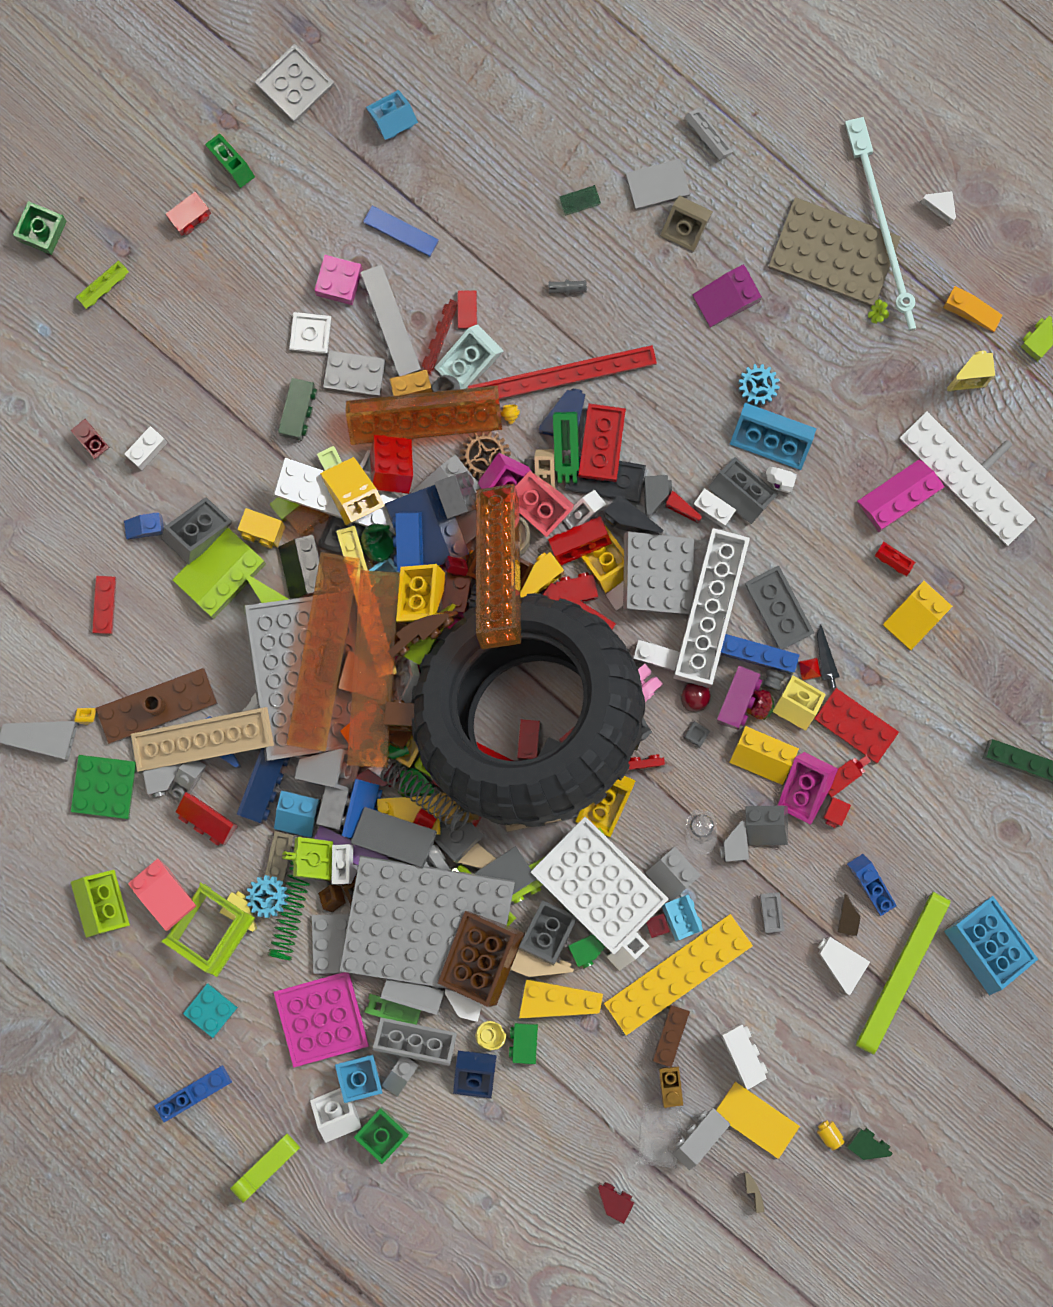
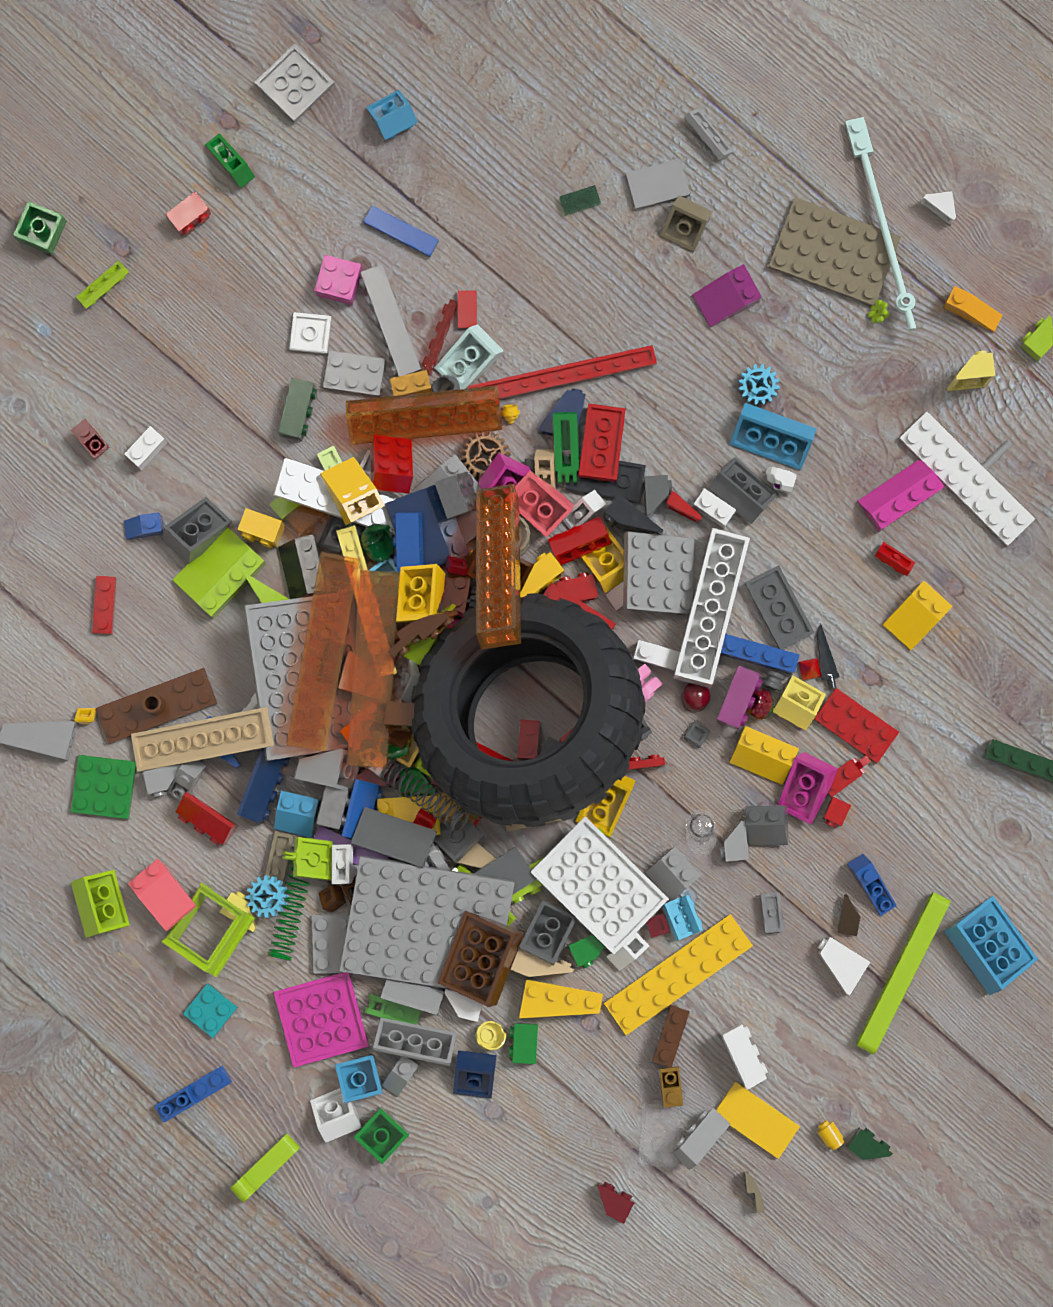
(567, 286): dark grey pin -> none

